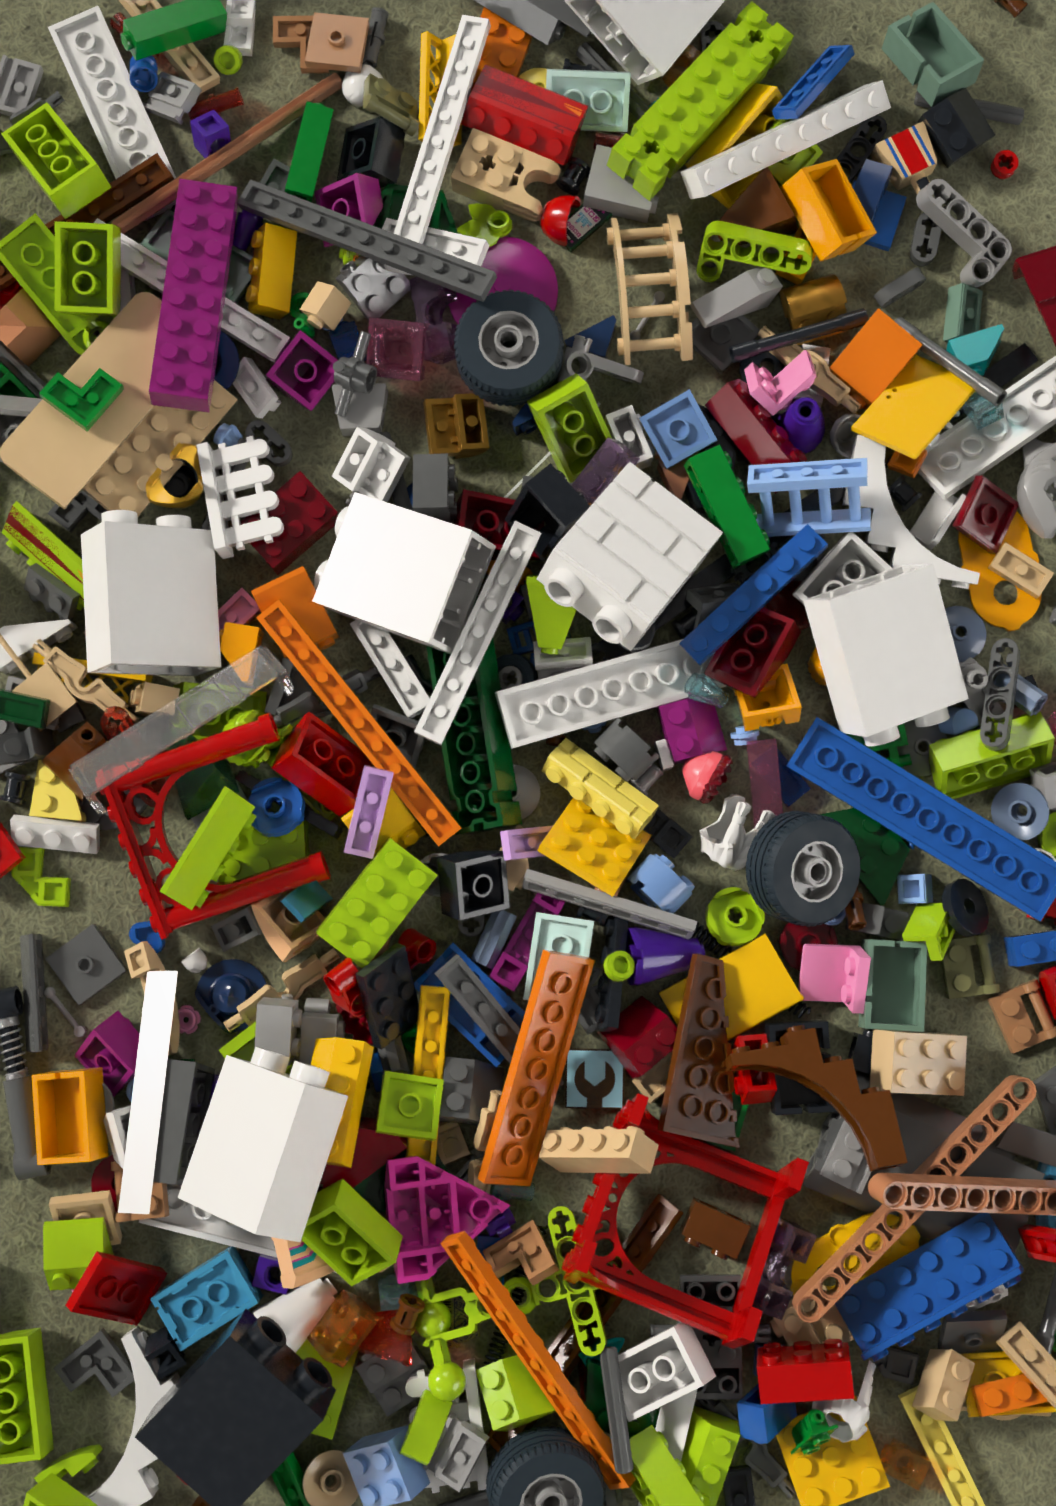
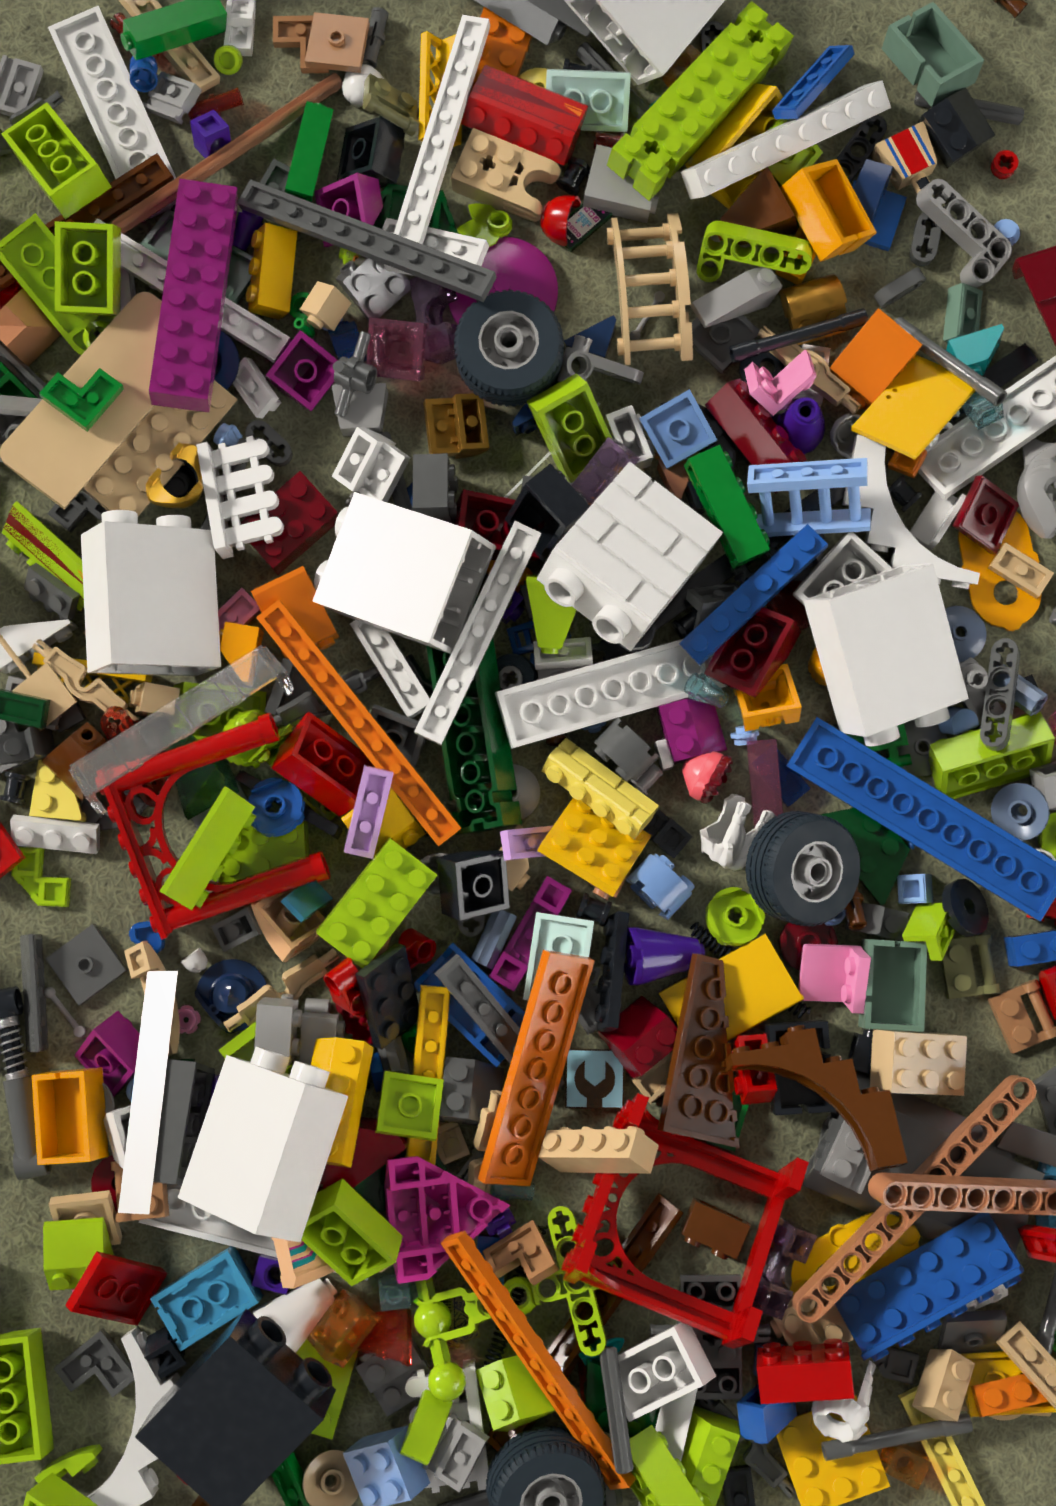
(407, 1314): reddish brown bush -> none
(609, 905): light grey tile -> none
(619, 966): lime tile -> none
(811, 1432): green hinge -> none
(836, 1449): none -> dark grey piece
(1009, 230): none -> light blue plate

